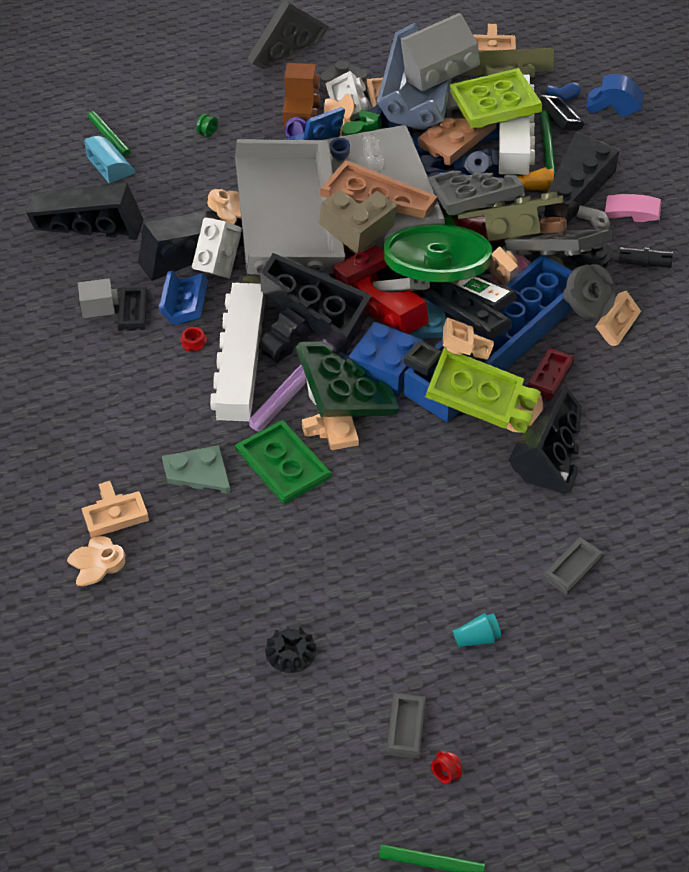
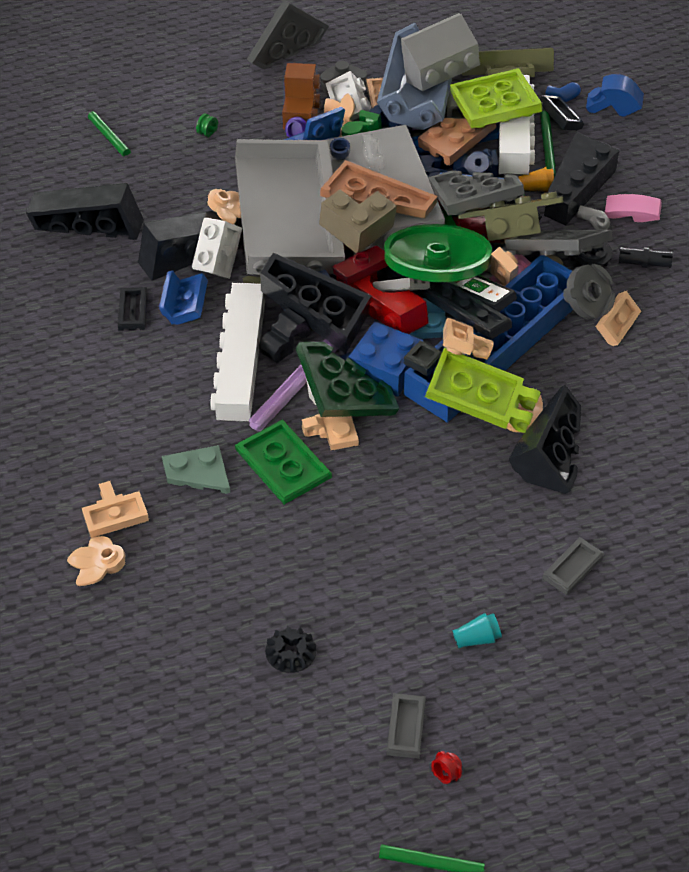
(97, 298): light grey brick -> none
(107, 159): medium azure brick -> none
(191, 334): red plate -> none
(493, 41): light nougat hinge -> none
(551, 373): dark red plate -> none
(553, 224): nougat tile -> none

